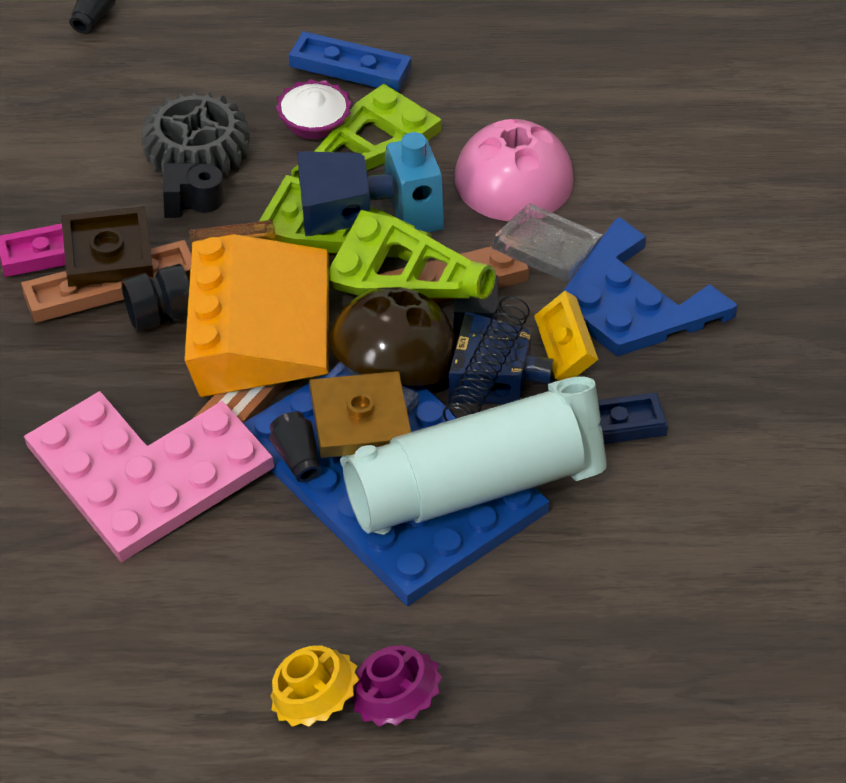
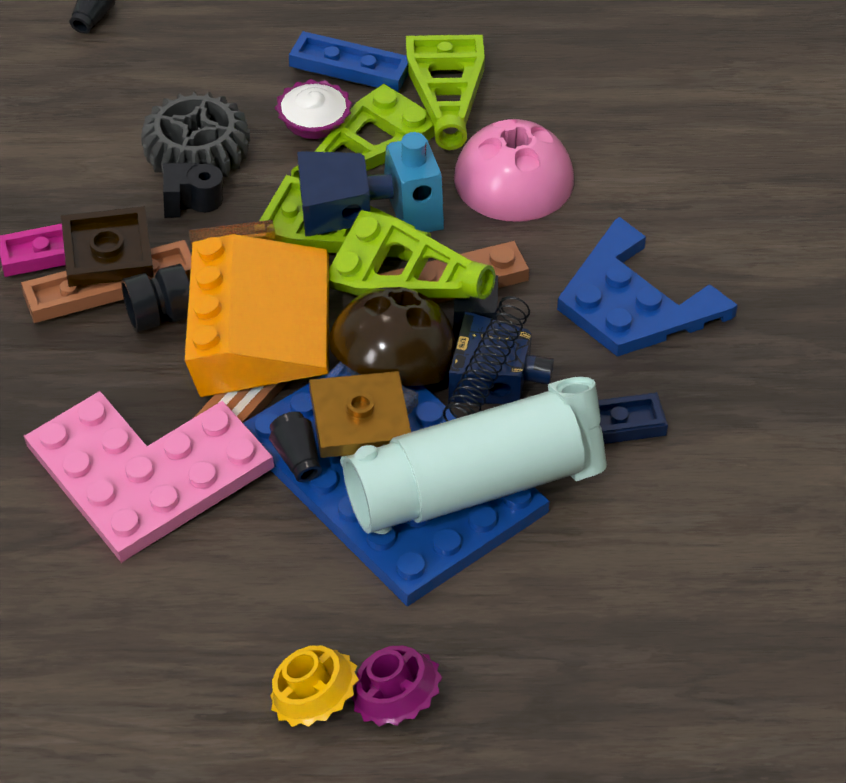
(446, 52): none -> lime plate
(546, 241): clear tile -> none
(566, 336): yellow plate -> none

